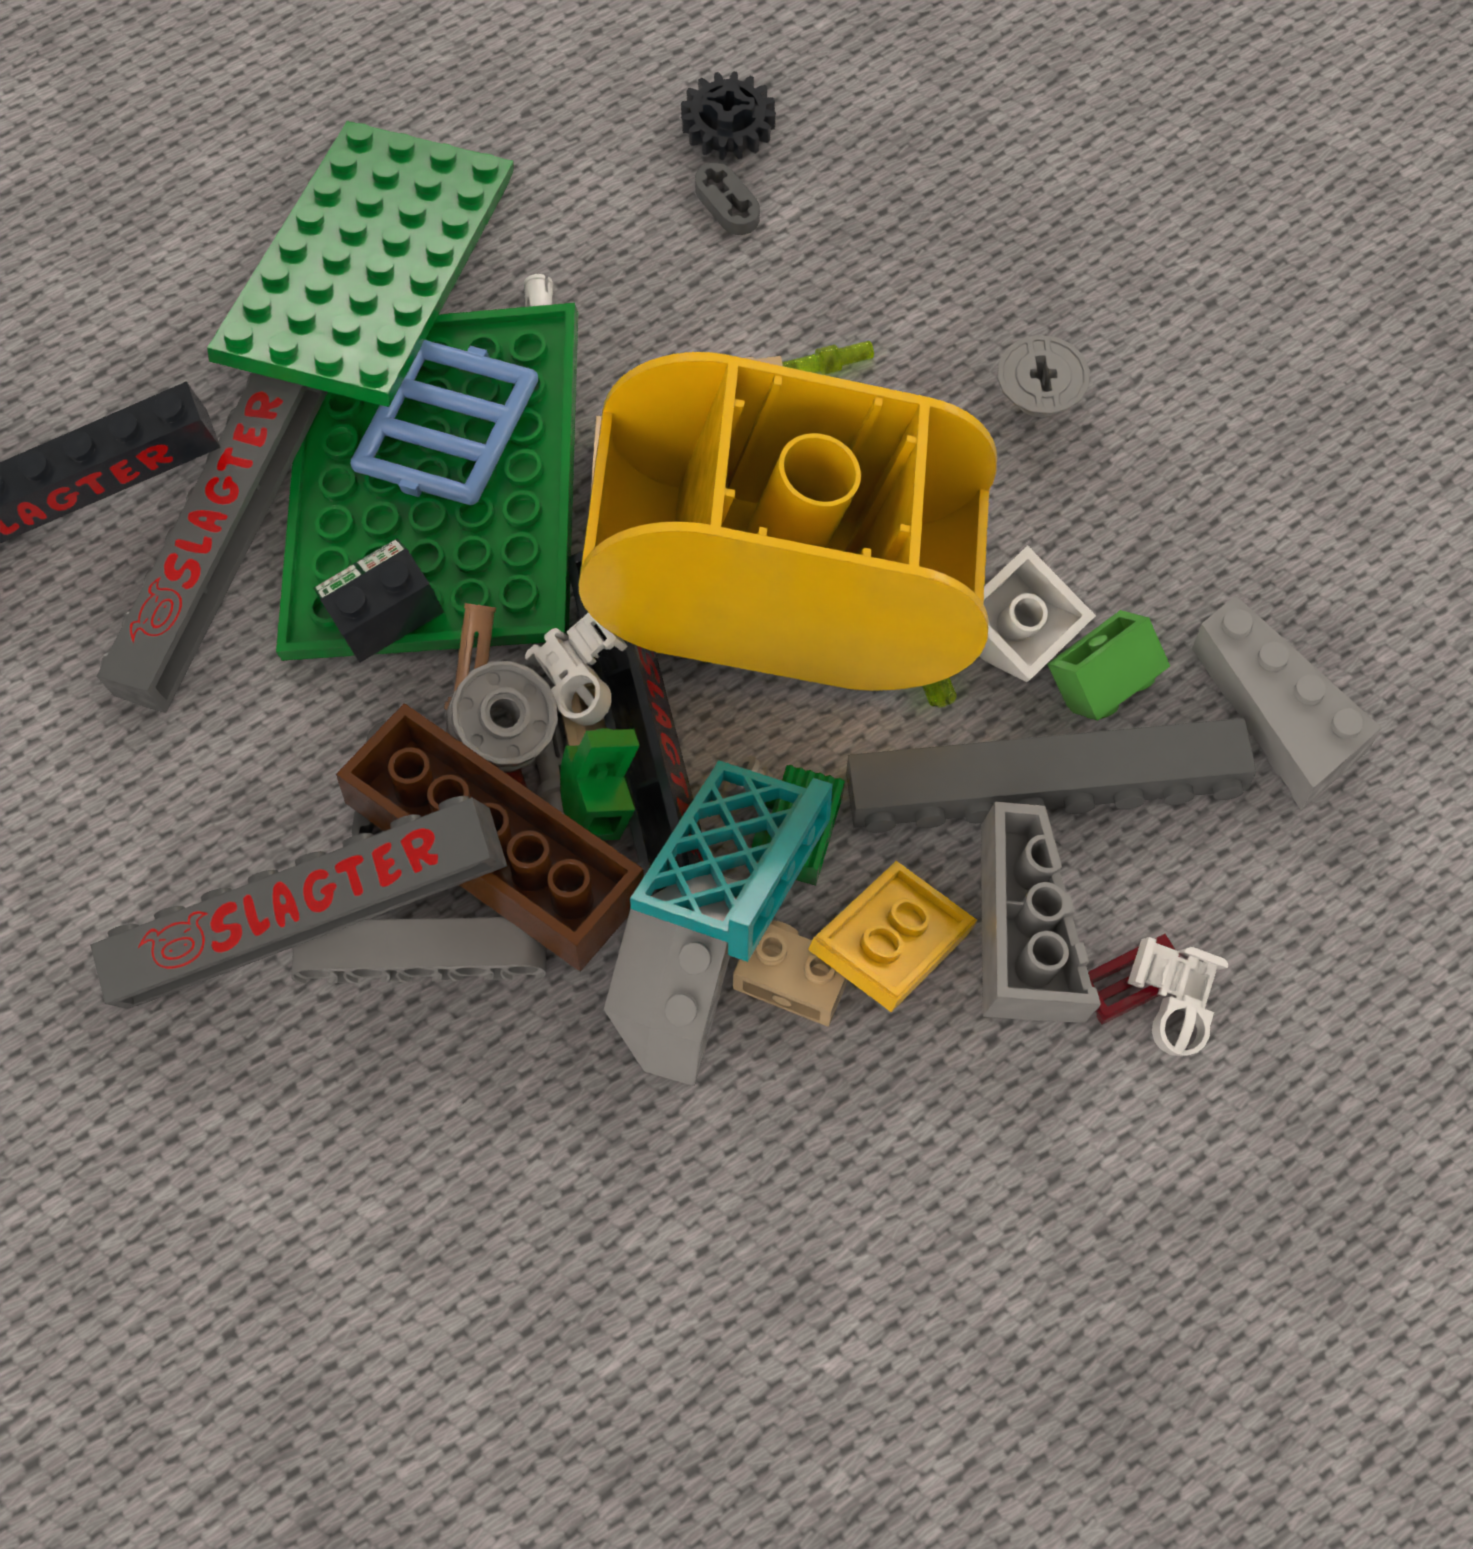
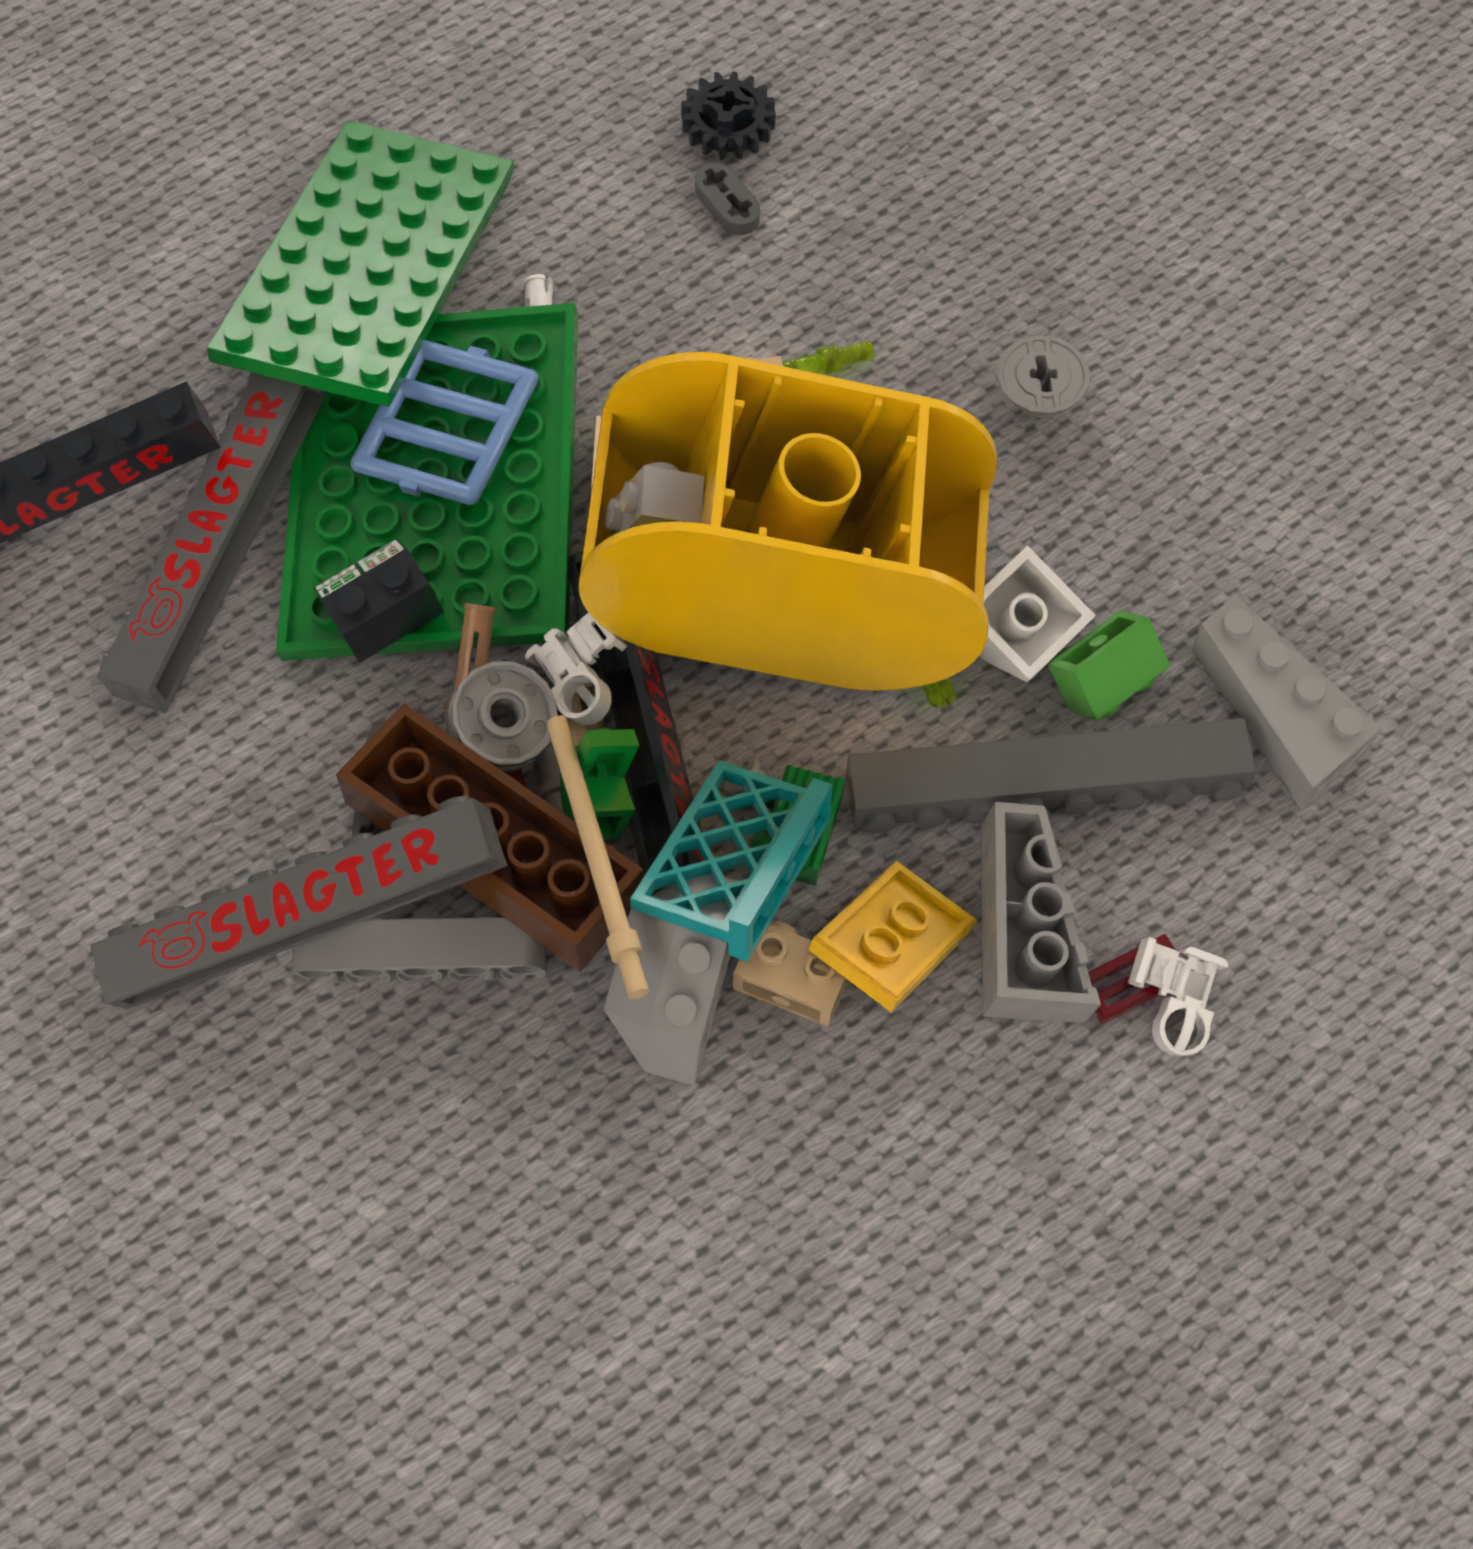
(622, 942): none -> tan bar
(656, 496): none -> light grey brick

